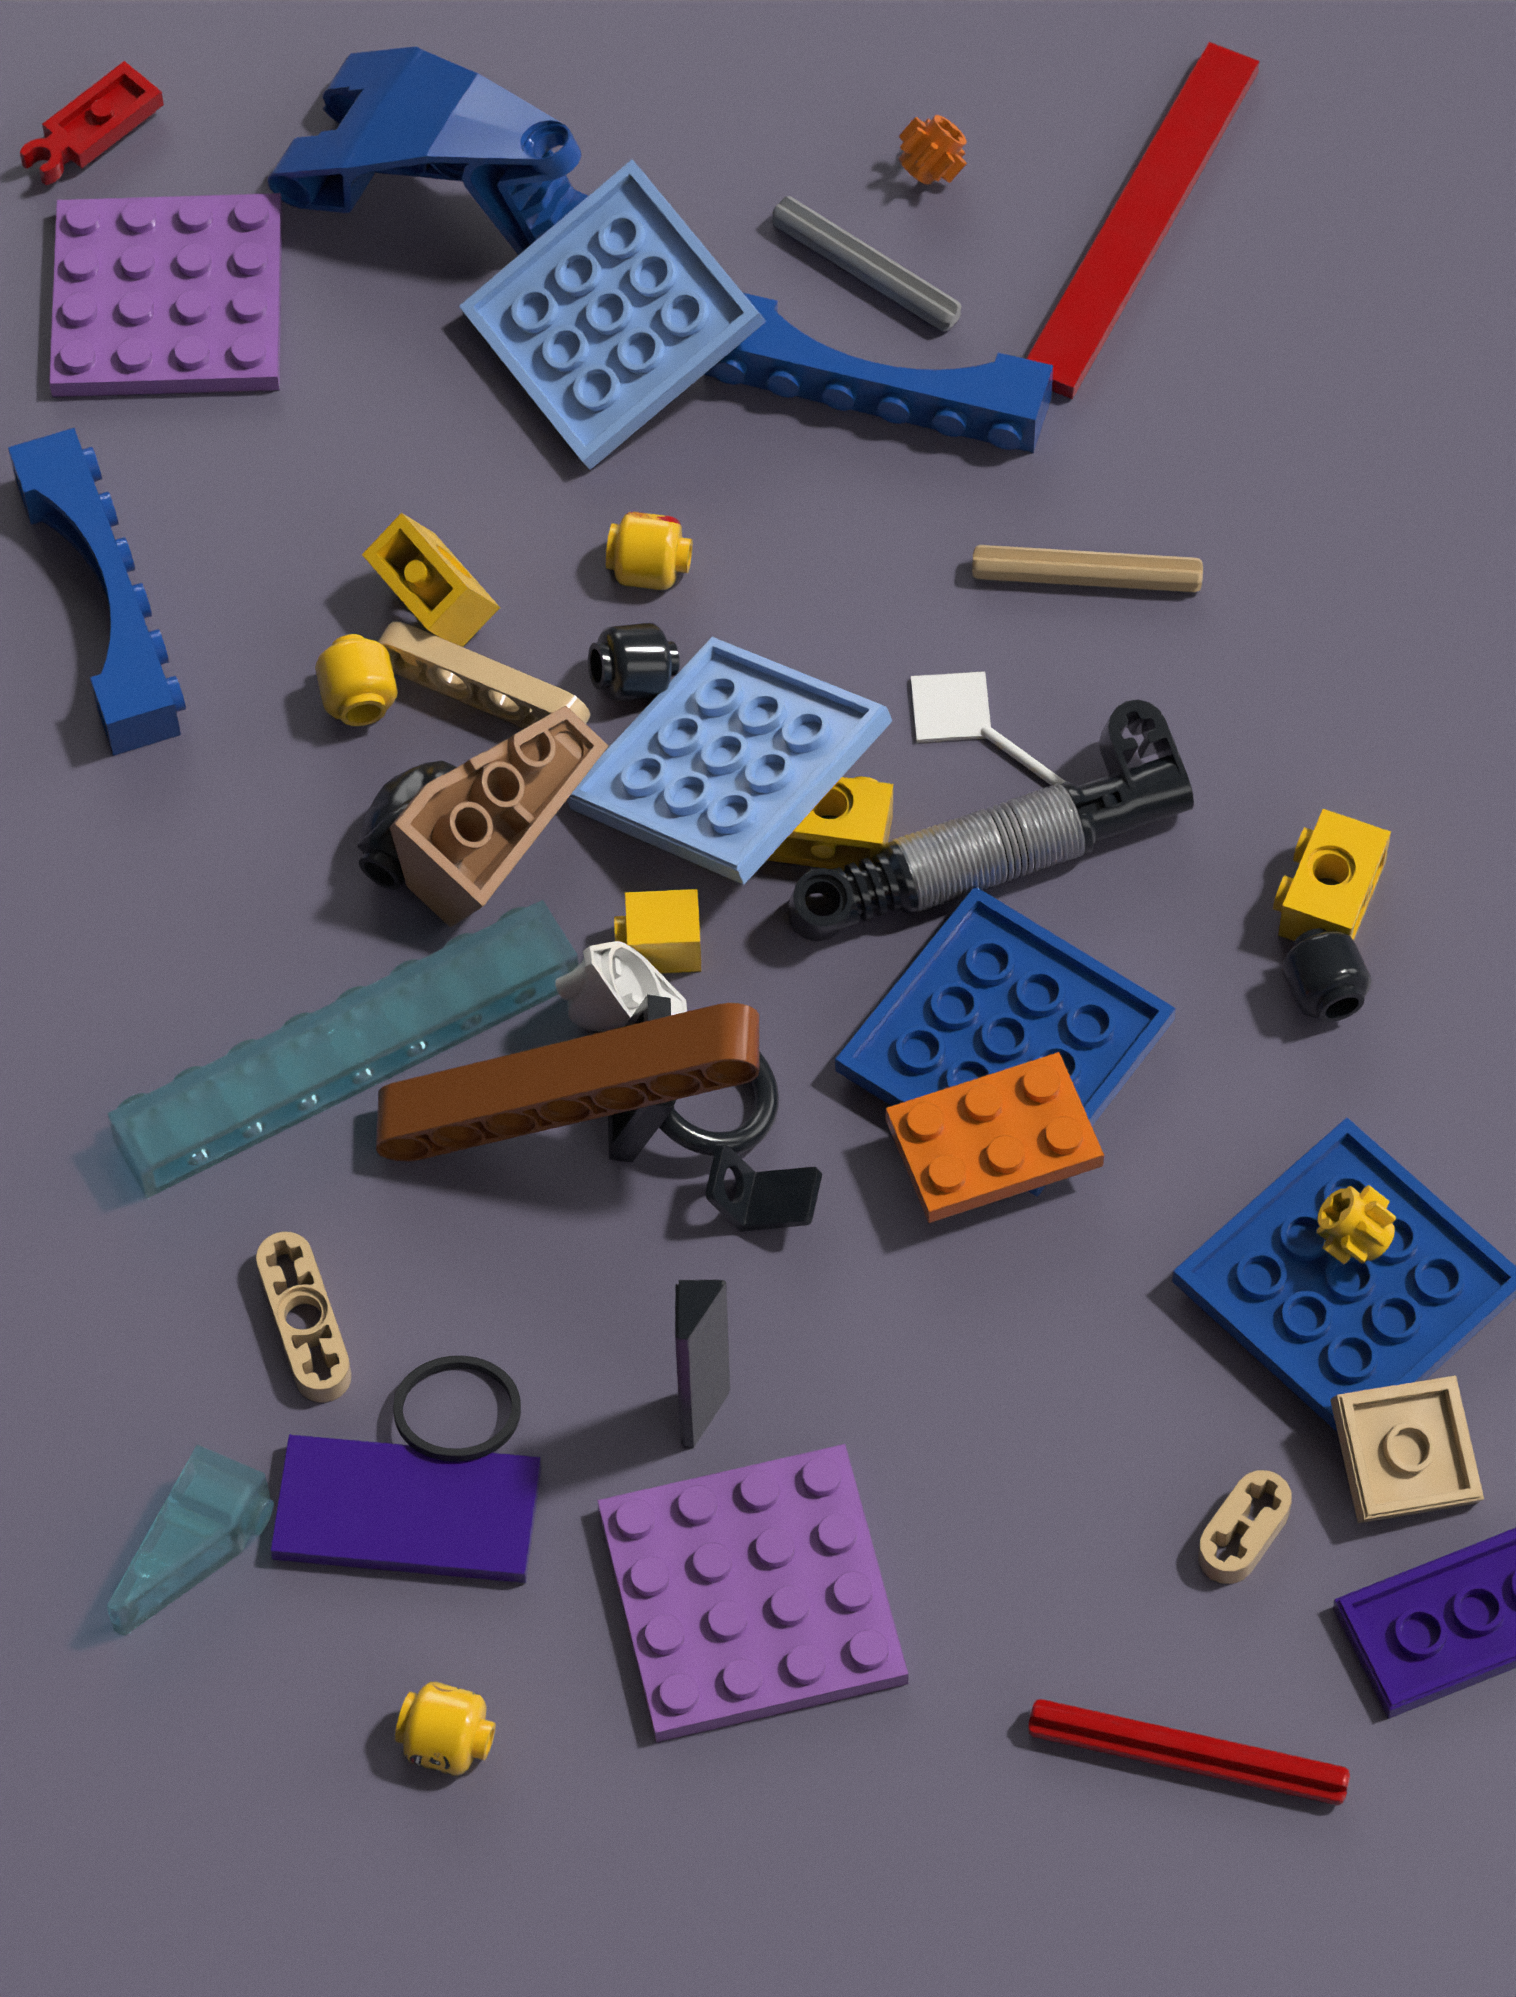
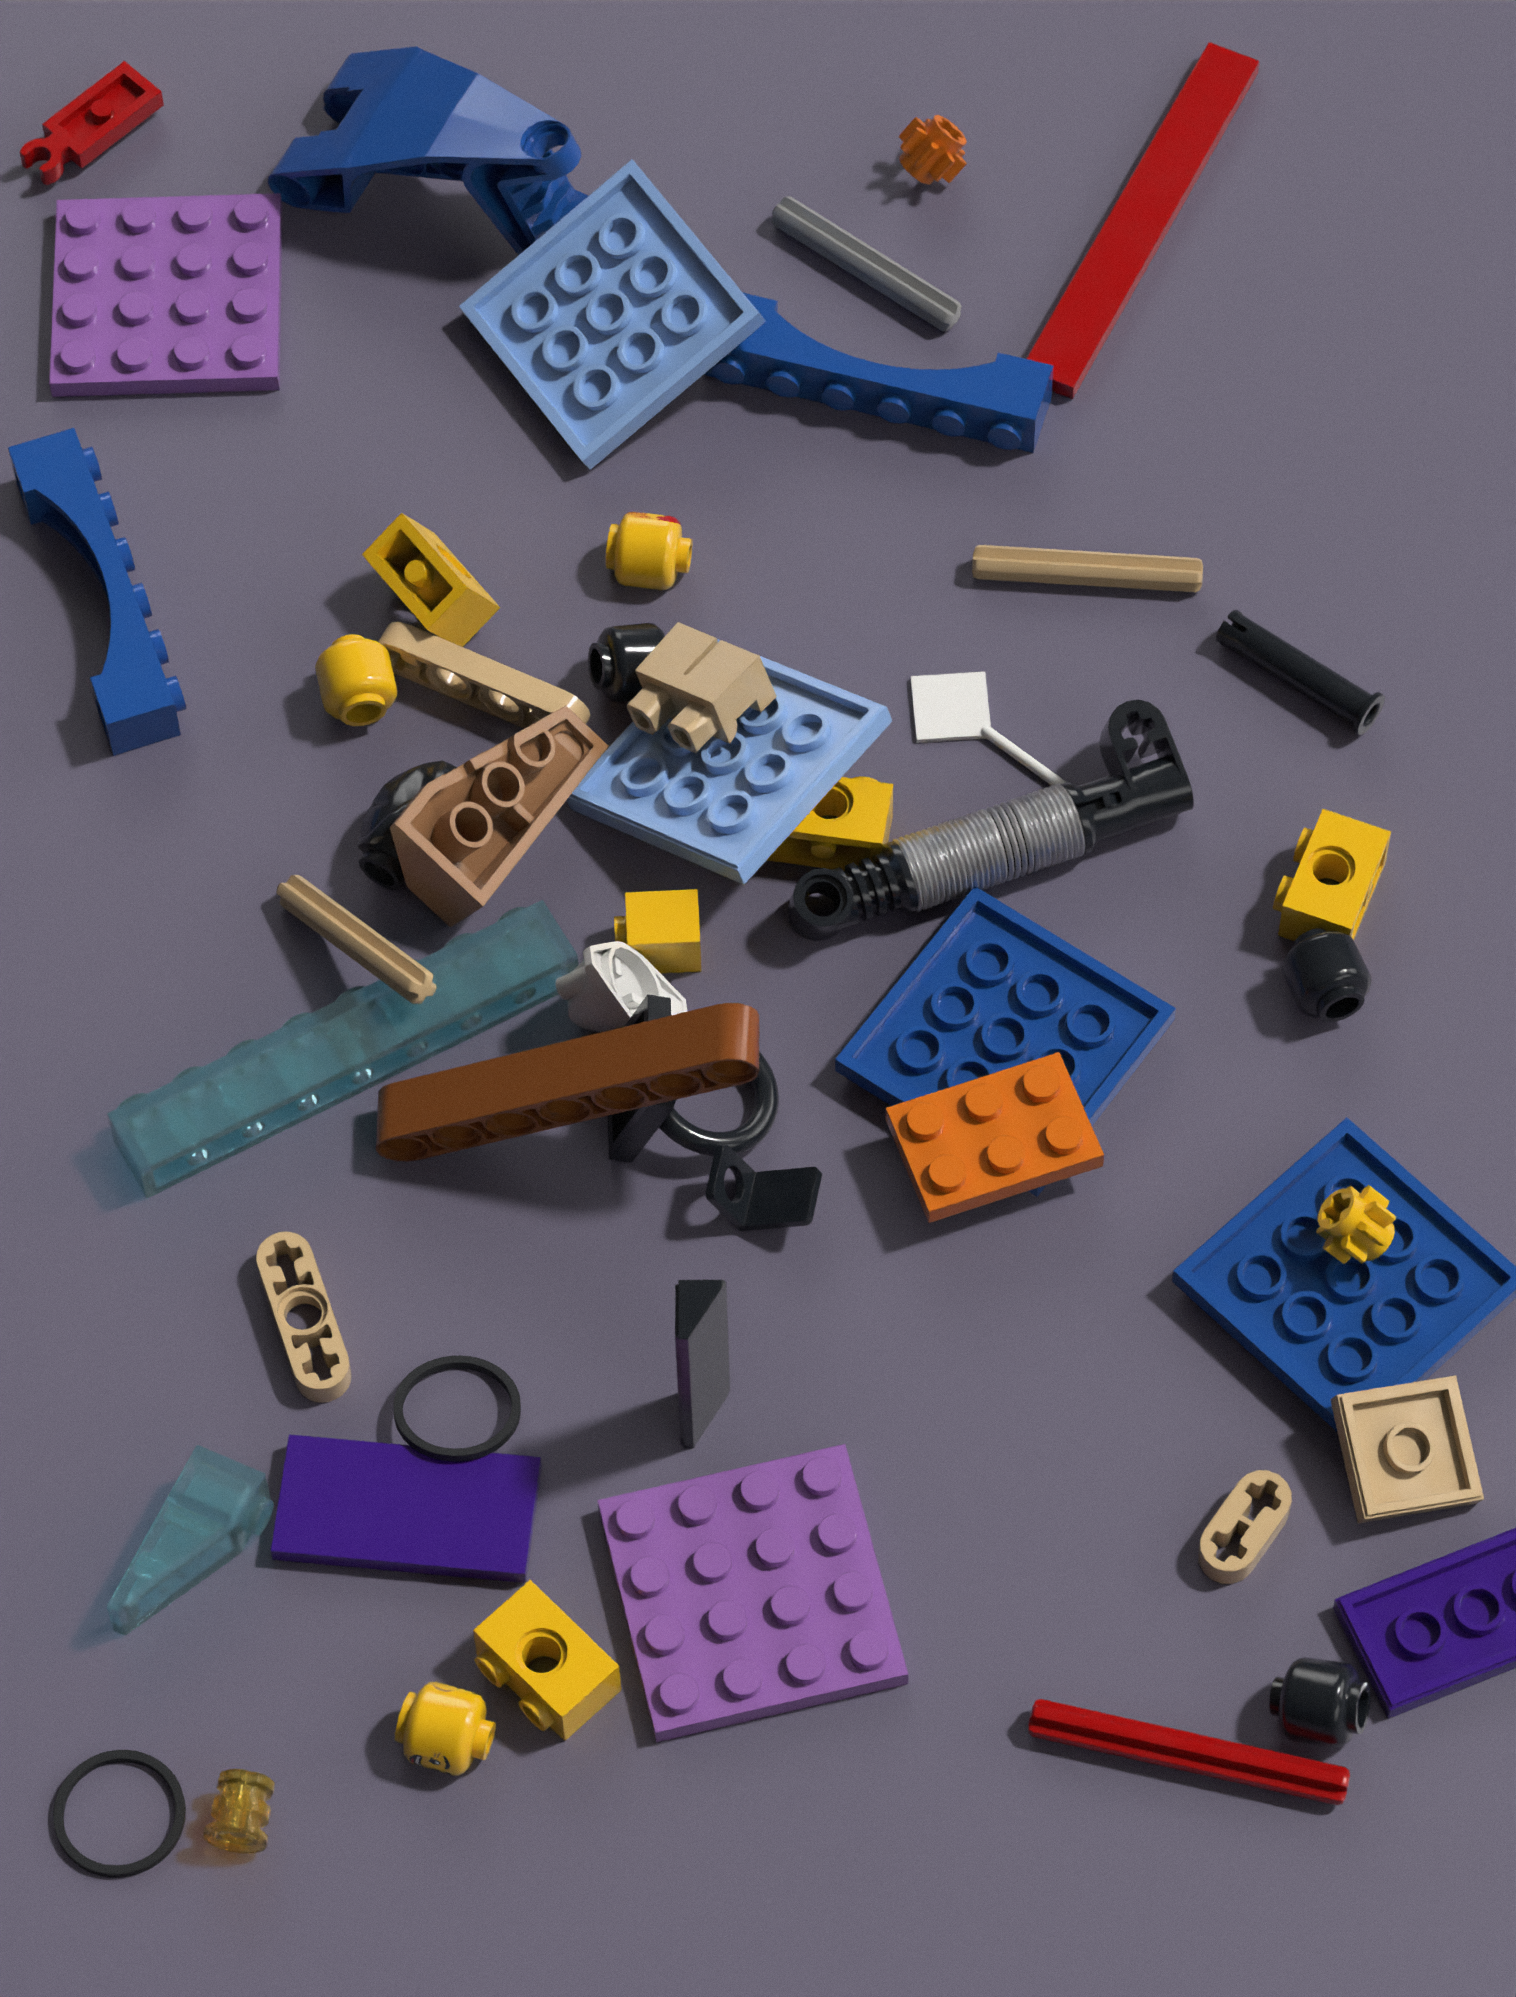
(146, 1863): none -> black piece
(240, 1812): none -> clear yellow bush
(356, 939): none -> tan axle
(535, 1627): none -> yellow brick
(699, 687): none -> tan hips
(1301, 671): none -> black pin
(1320, 1702): none -> black head

